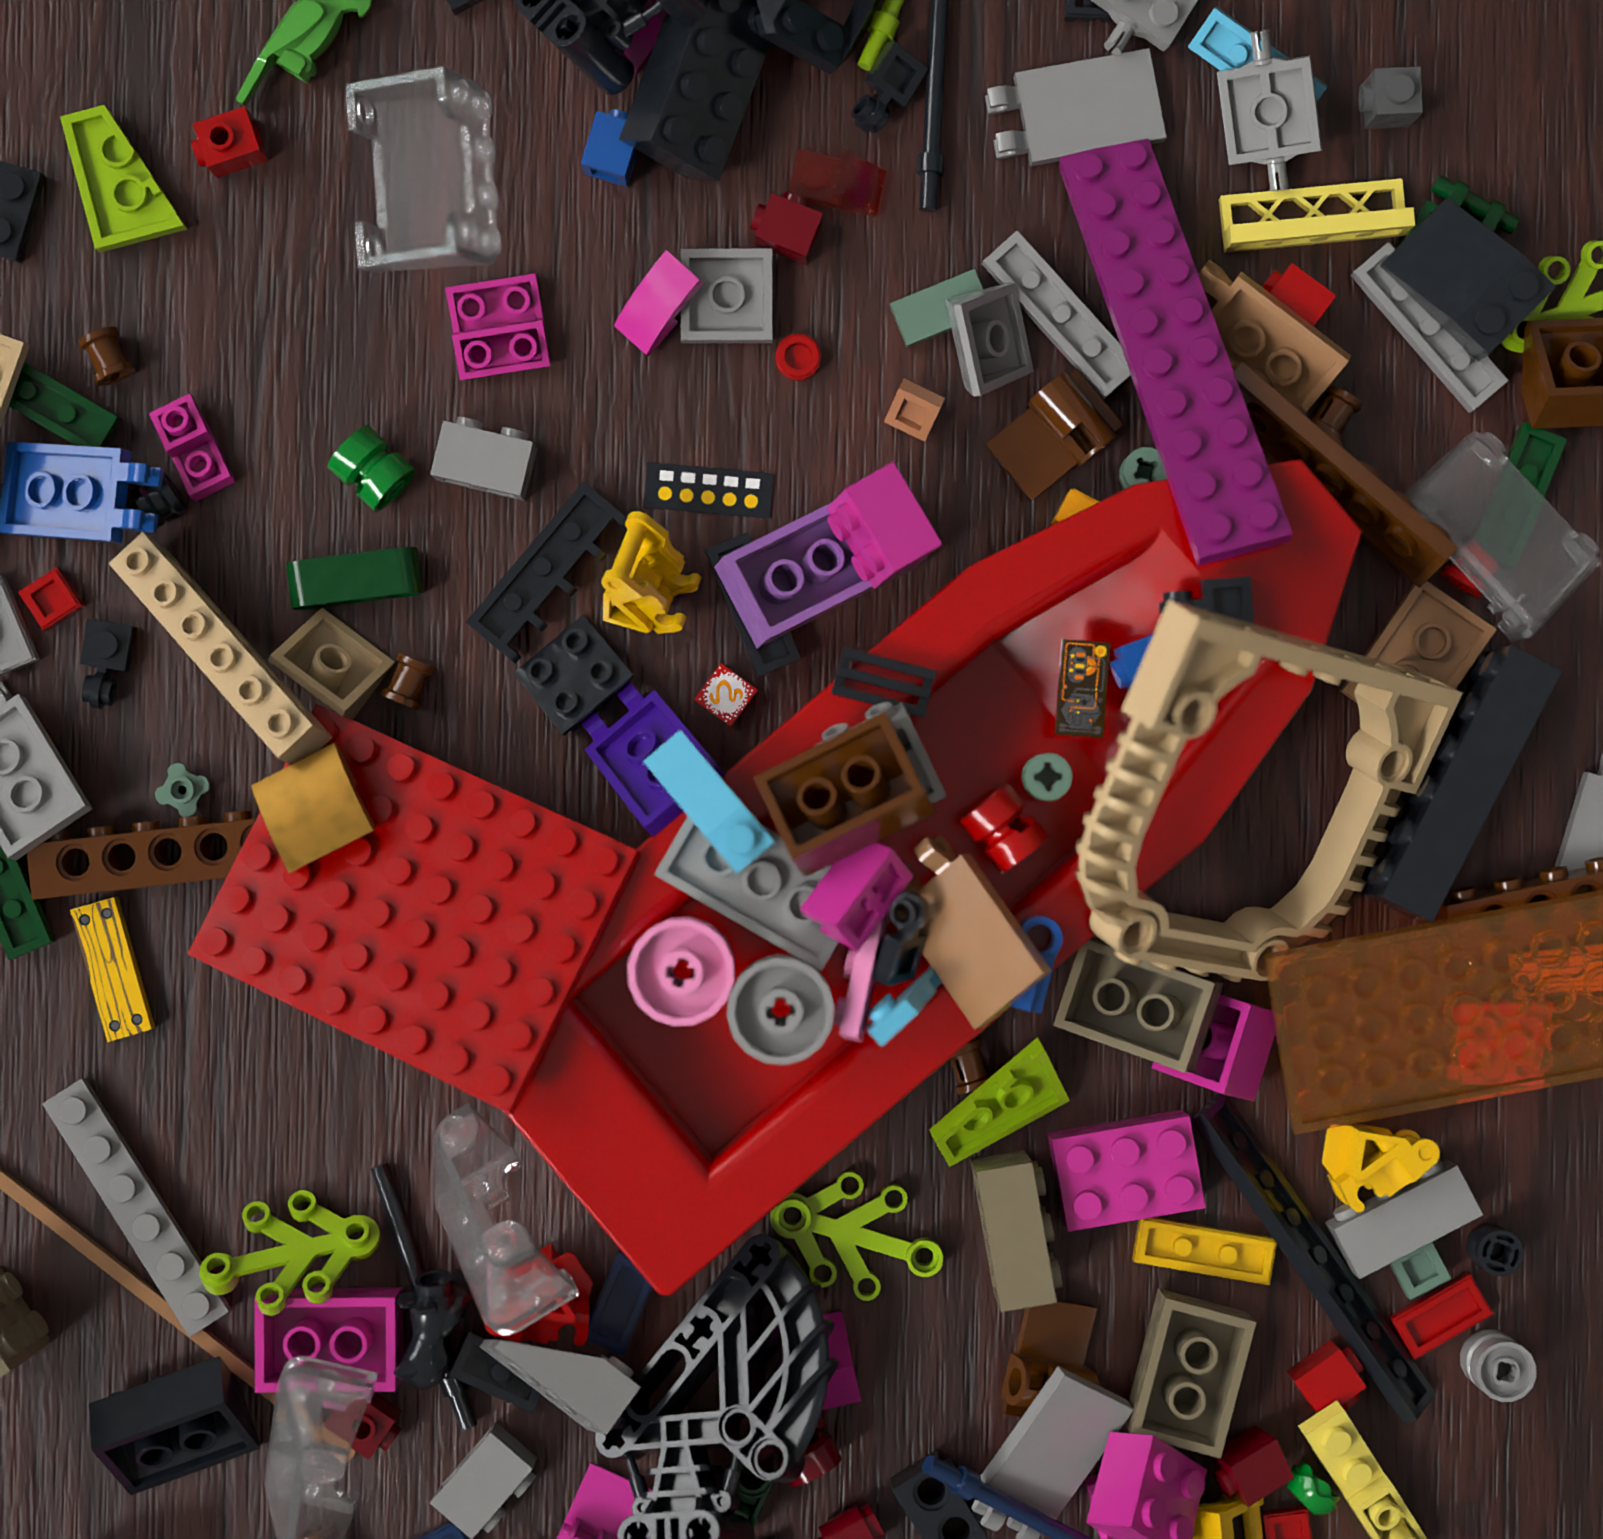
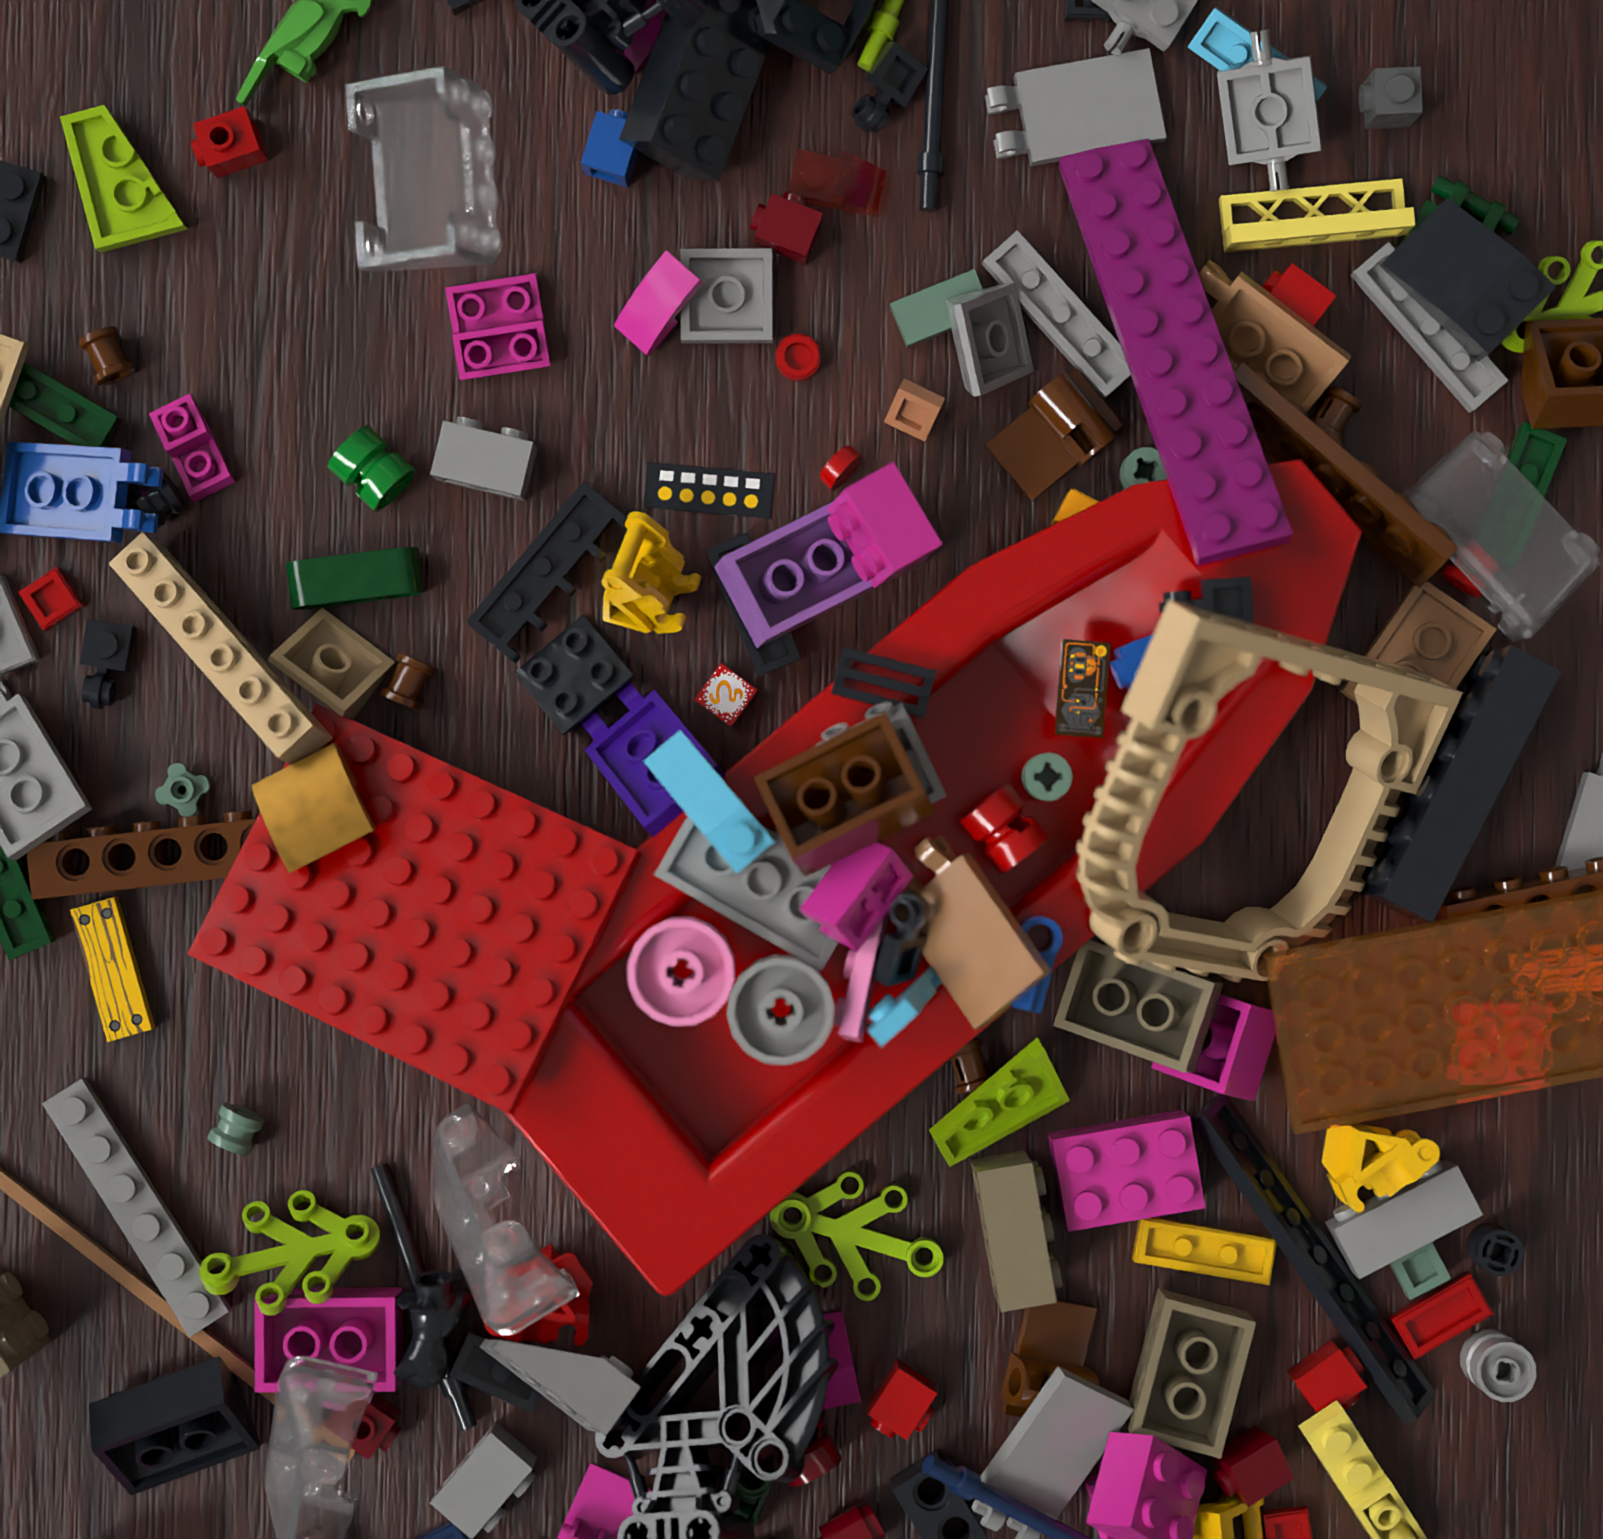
(236, 1129): none -> sand green wheel
(618, 1305): dark blue tile -> none
(840, 467): none -> red tile
(902, 1402): none -> red brick
(1311, 1491): green plate -> none

